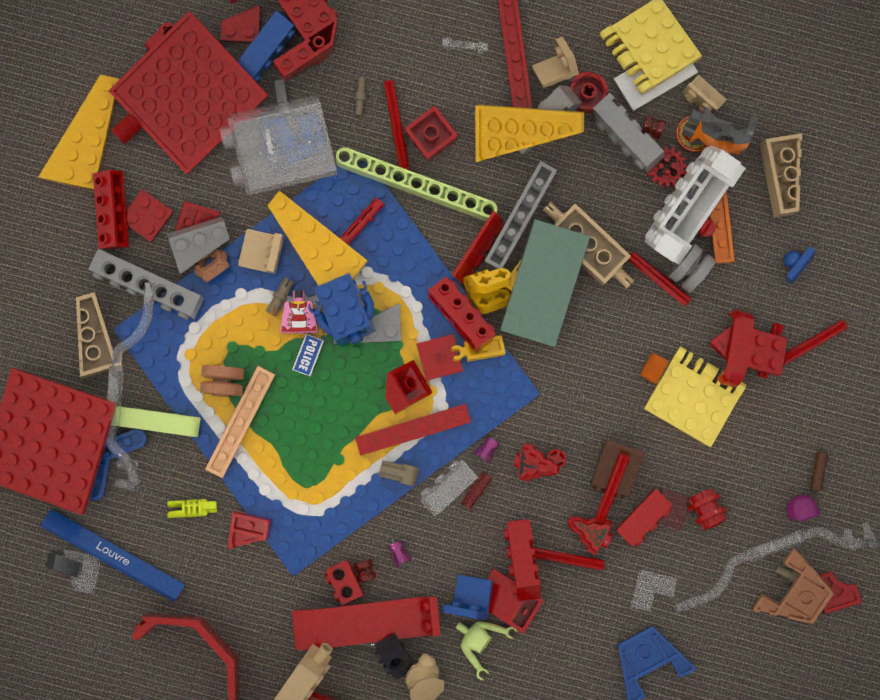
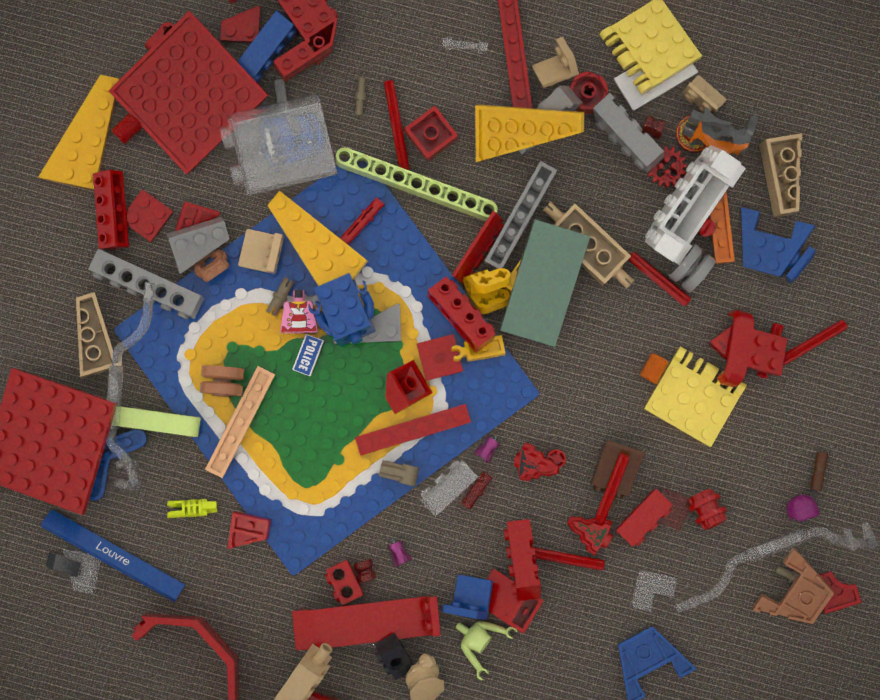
(767, 251): none -> blue wing

